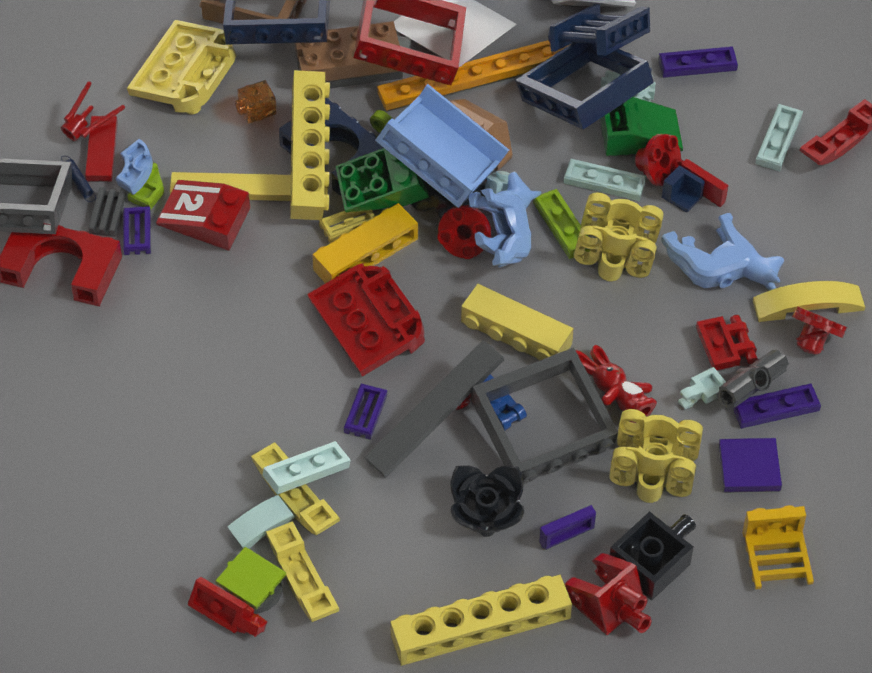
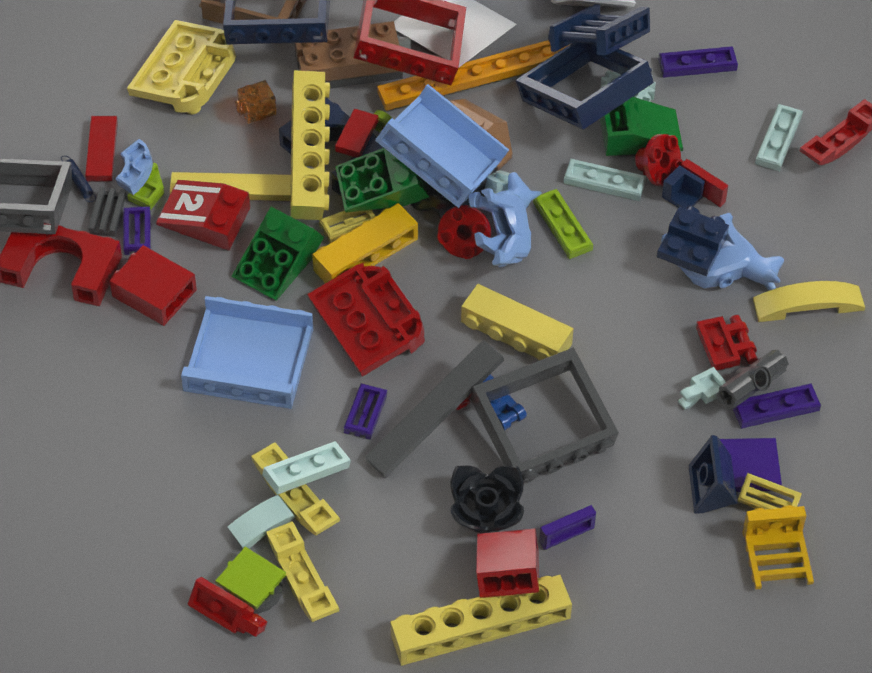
(76, 125): red plant -> none
(153, 285): none -> red brick
(249, 352): none -> light blue panel
(277, 254): none -> green slope
(356, 133): none -> red tile
(507, 563): none -> red brick
(612, 380): red animal -> none
(615, 601): red piece -> none
(618, 236): light yellow piece -> none
(654, 458): light yellow piece -> none
(656, 551): black brick -> none
(693, 240): none -> dark blue plate
(712, 477): none -> dark blue slope
(768, 497): none -> light yellow tile
(815, 331): red plate -> none

